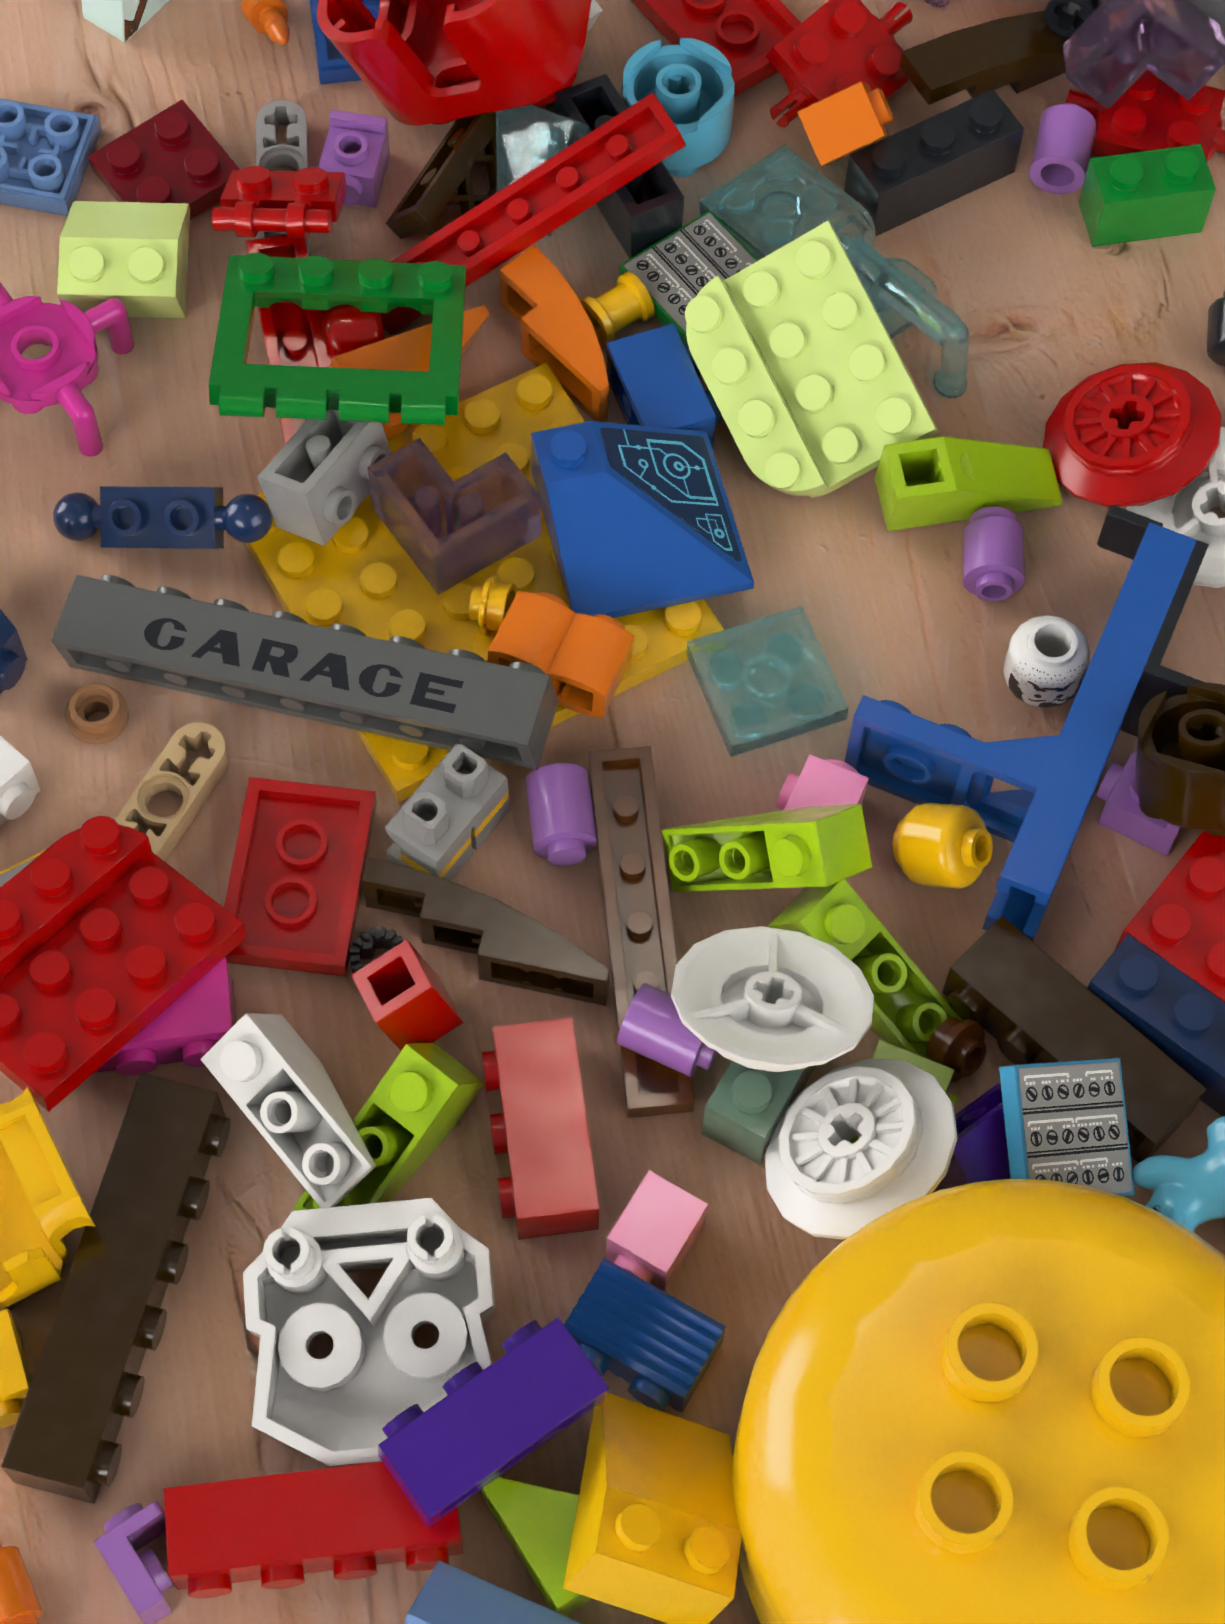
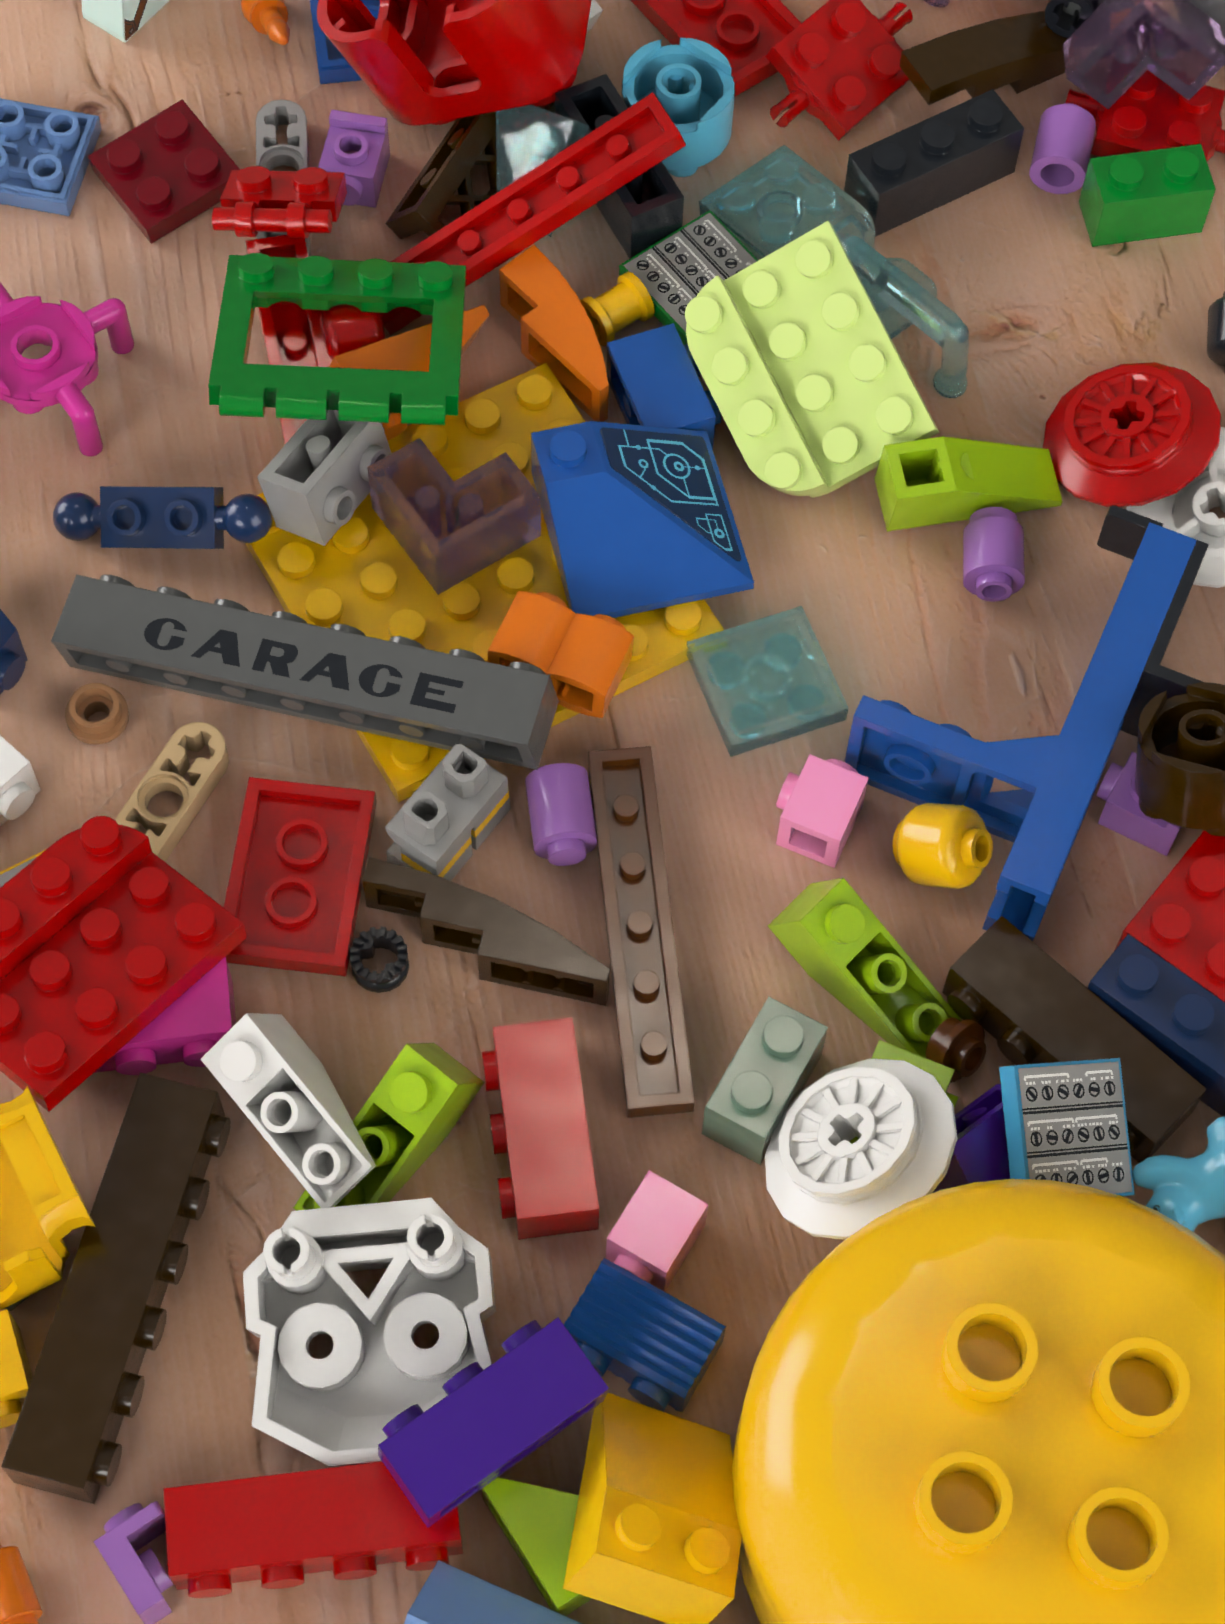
(127, 255): yellowish green slope -> none
(406, 997): red brick -> none
(491, 603): yellow plate -> none
(656, 1032): medium lavender brick -> none
(769, 850): lime slope -> none
(772, 998): white piece -> none
(846, 122): orange brick -> none
(1046, 661): white head -> none

